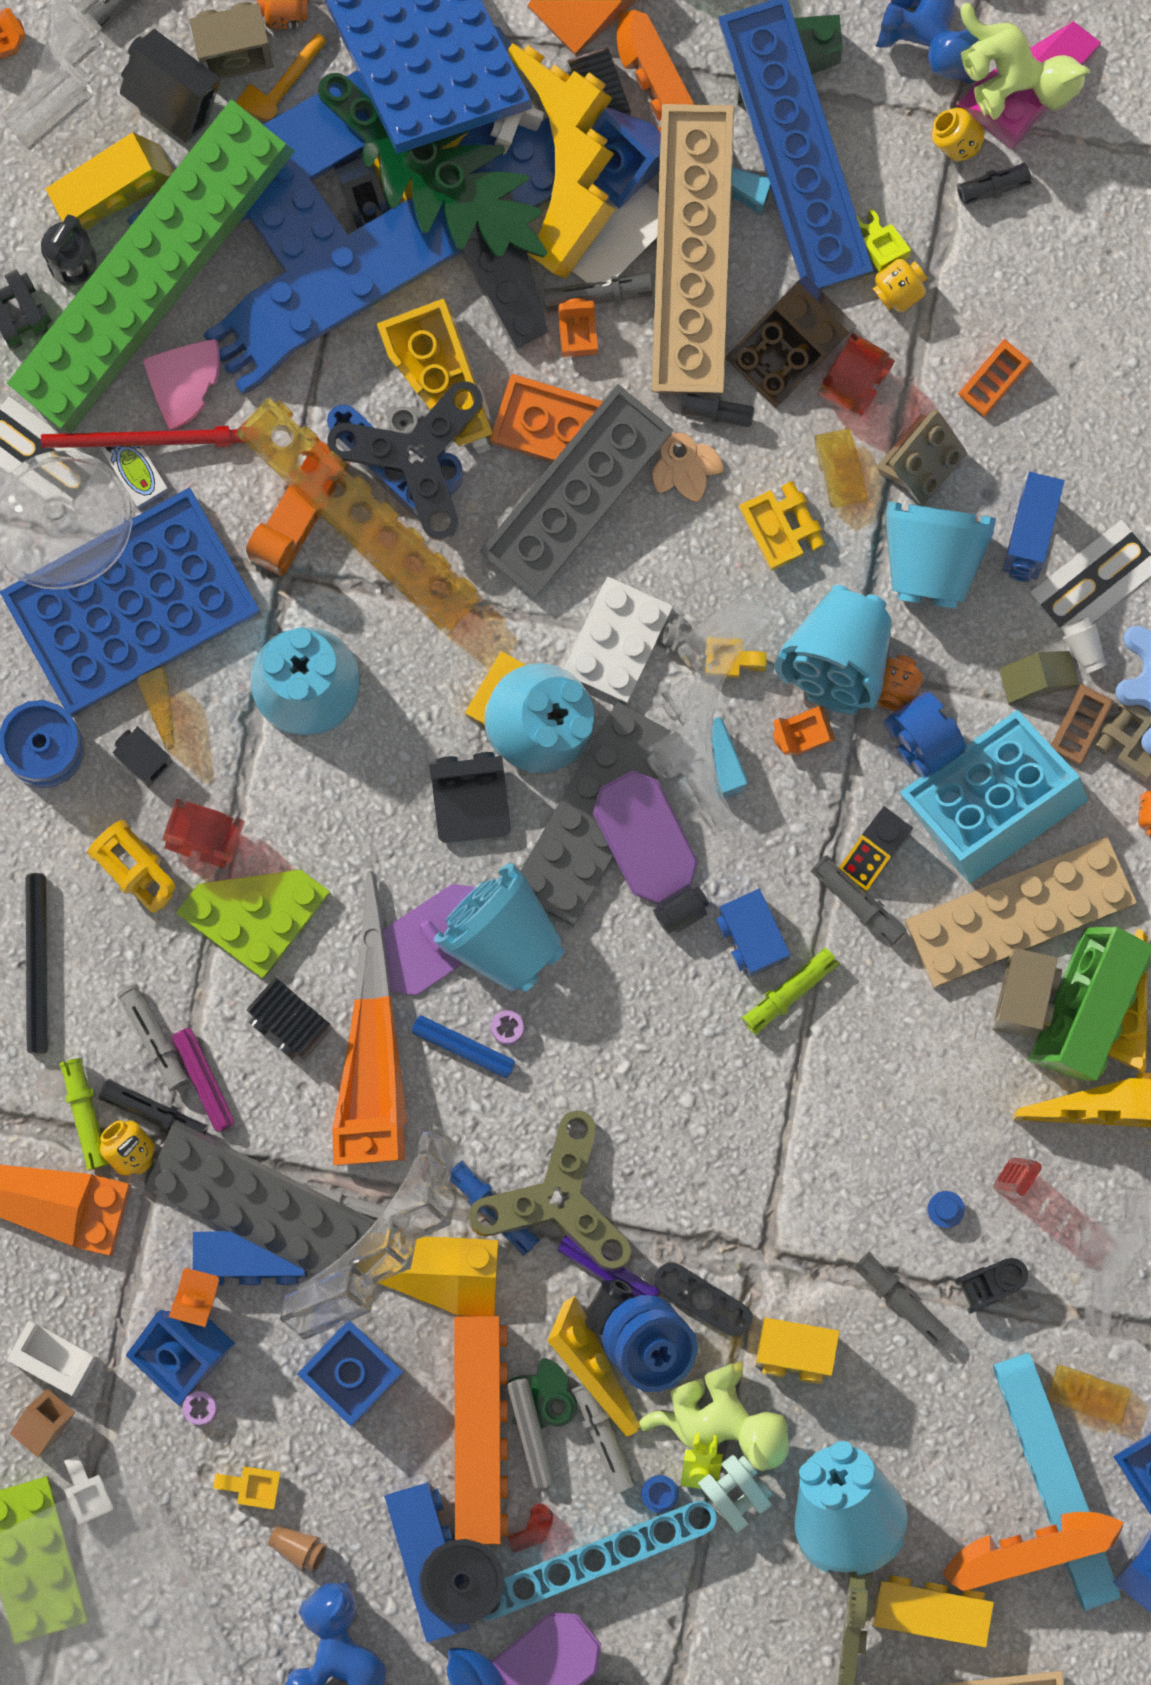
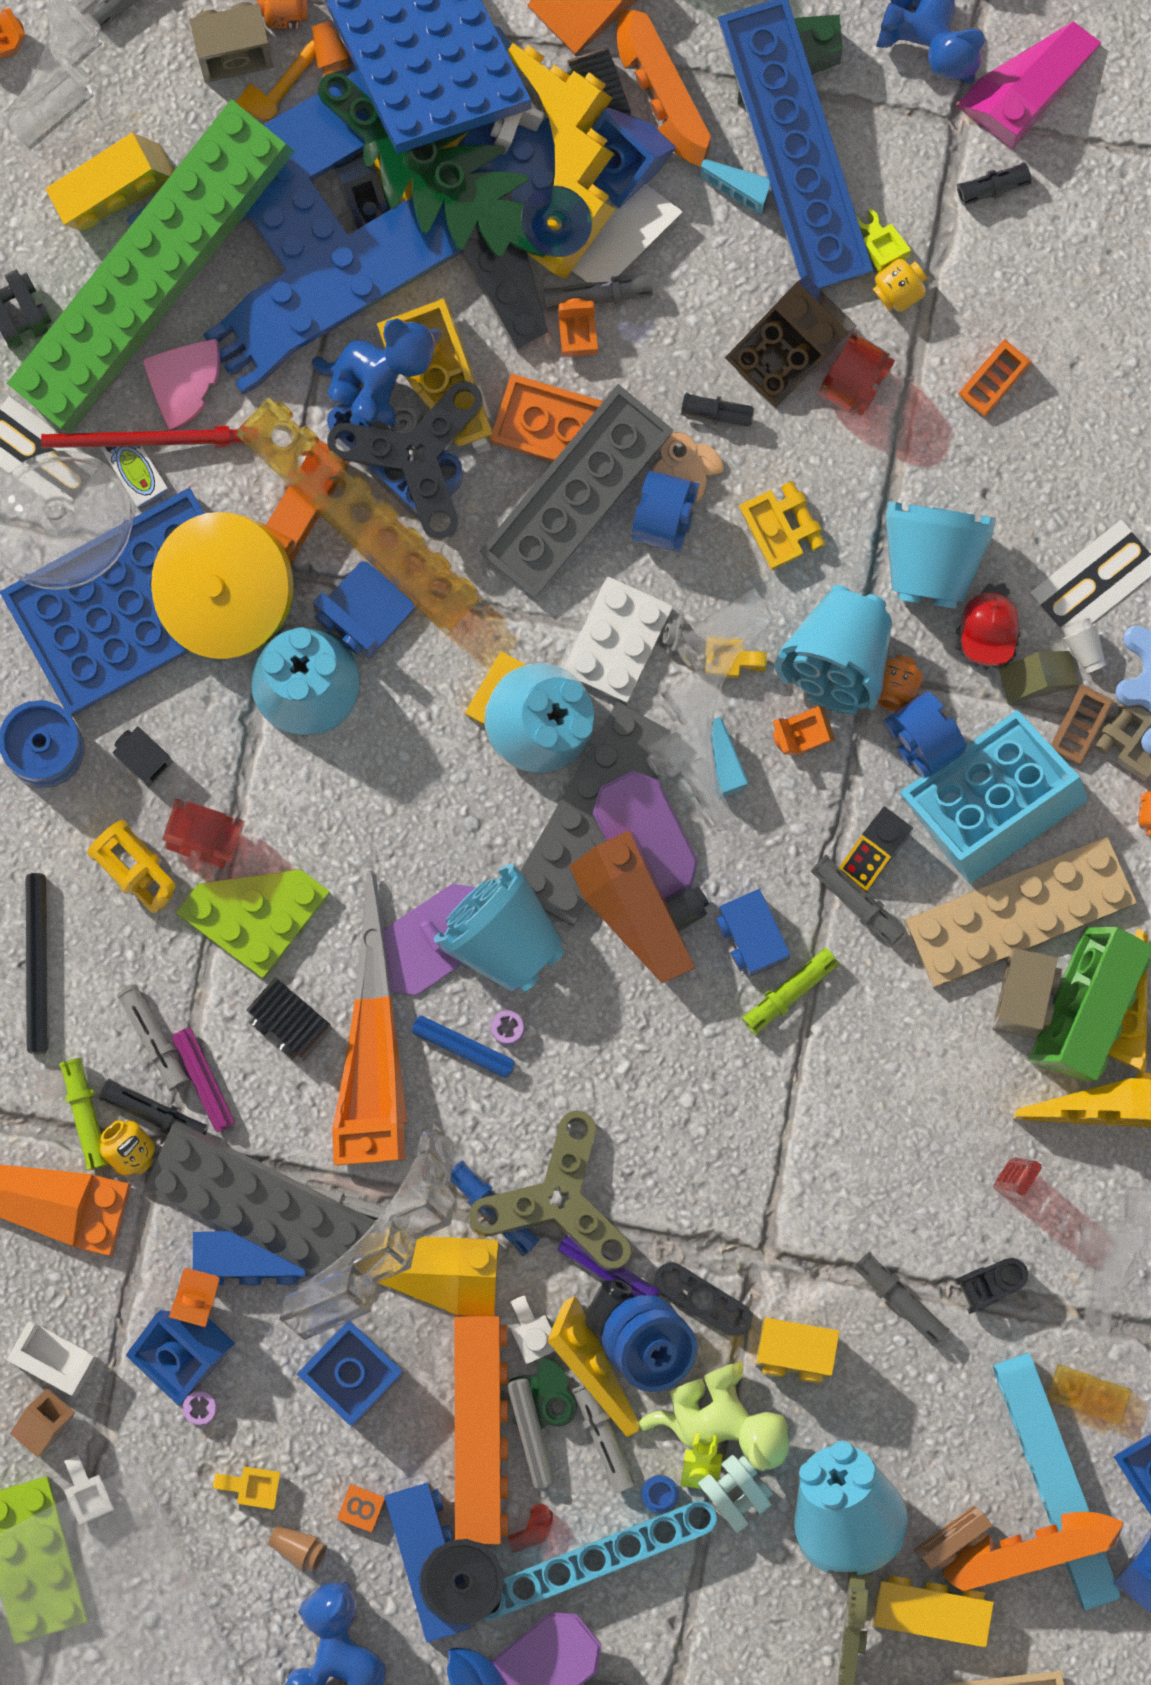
(67, 249): black piece -> none
(157, 696): clear yellow slope -> none
(169, 85): black brick -> none
(222, 585): none -> yellow dish
(329, 48): none -> orange cone
(361, 1508): none -> orange tile
(363, 609): none -> blue bracket
(407, 353): none -> blue animal
(470, 798): black bracket -> none
(532, 1333): none -> white plate
(567, 210): none -> dish
(628, 898): none -> dark orange wedge
(665, 511): none -> blue brick
(693, 249): tan plate -> none
(841, 468): clear yellow slope -> none
(923, 456): dark tan bracket -> none
(946, 1209): blue plate -> none
(957, 134): yellow head -> none
(964, 1530): none -> medium nougat plate
(989, 628): none -> red hair
(1018, 70): yellowish green animal -> none
(1033, 526): blue window -> none

